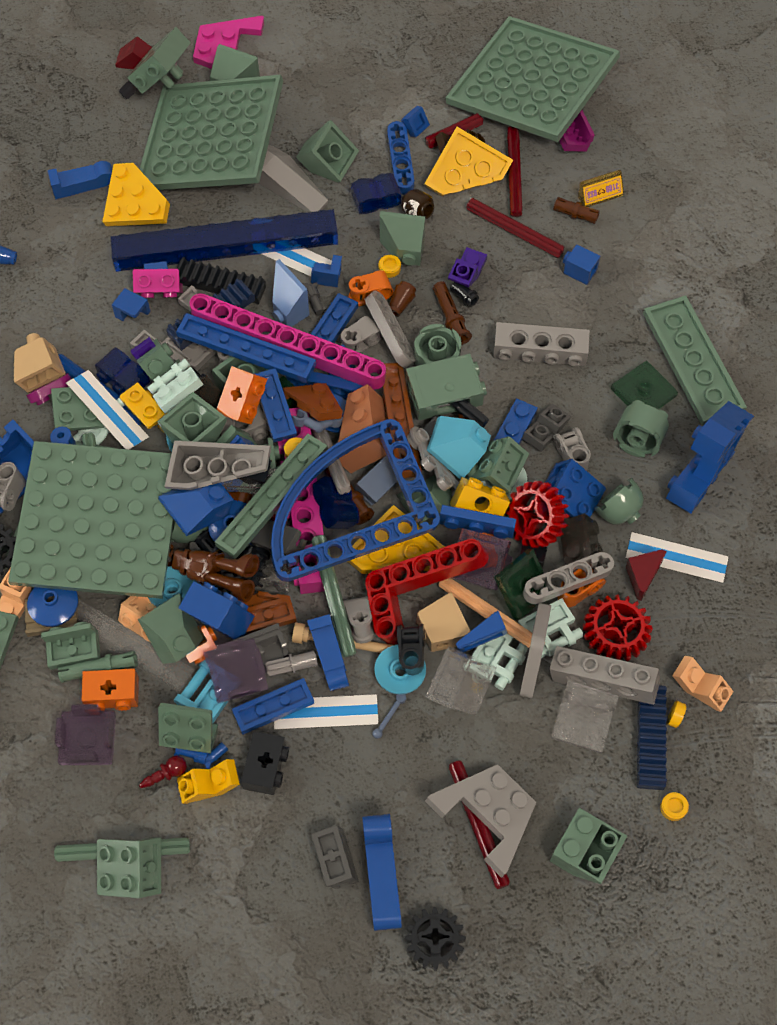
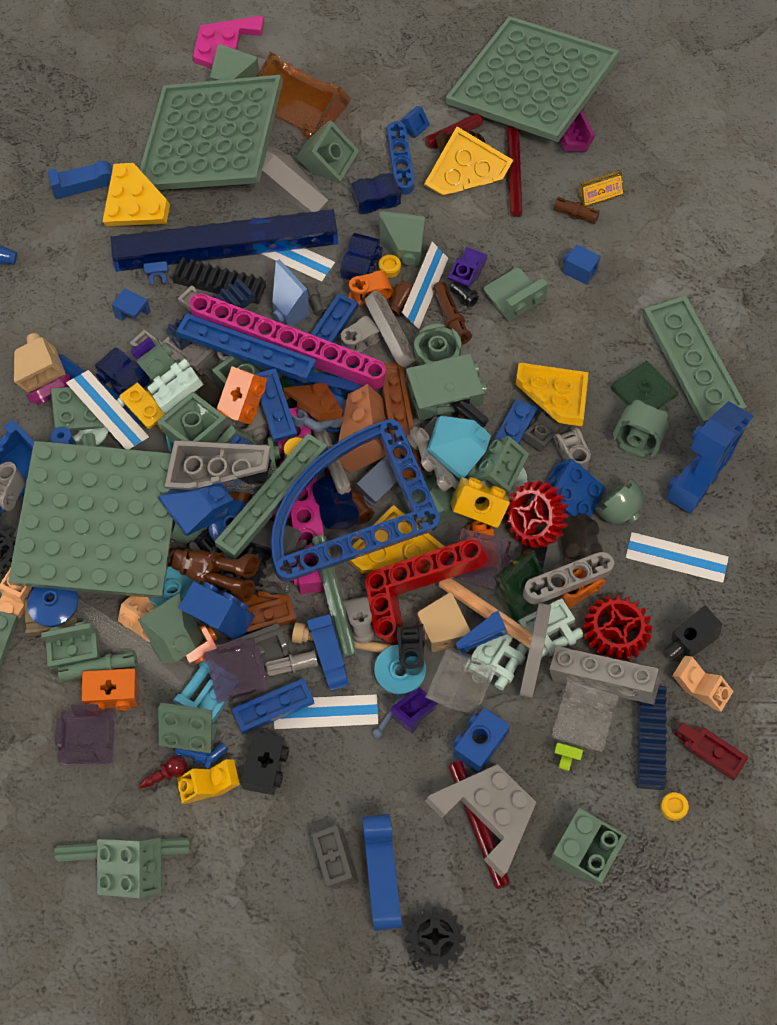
(132, 53): dark red slope -> none
(157, 64): sand green piece -> none
(157, 281): dark pink bracket -> none
(304, 99): none -> clear orange windscreen
(327, 274): blue panel -> none
(360, 256): none -> clear blue brick
(412, 709): none -> dark purple slope
(417, 203): dark brown head -> none
(422, 289): none -> white sticker
(475, 754): none -> blue brick
(477, 521): blue plate -> none
(515, 227): dark red axle -> none
(515, 293): none -> sand green bracket
(533, 335): light grey brick -> none
(555, 391): none -> yellow plate
(567, 752): none -> lime tile
(643, 569): dark red slope -> none
(676, 714): yellow tile -> none
(703, 630): none -> black torso
(712, 750): none -> dark red hinge

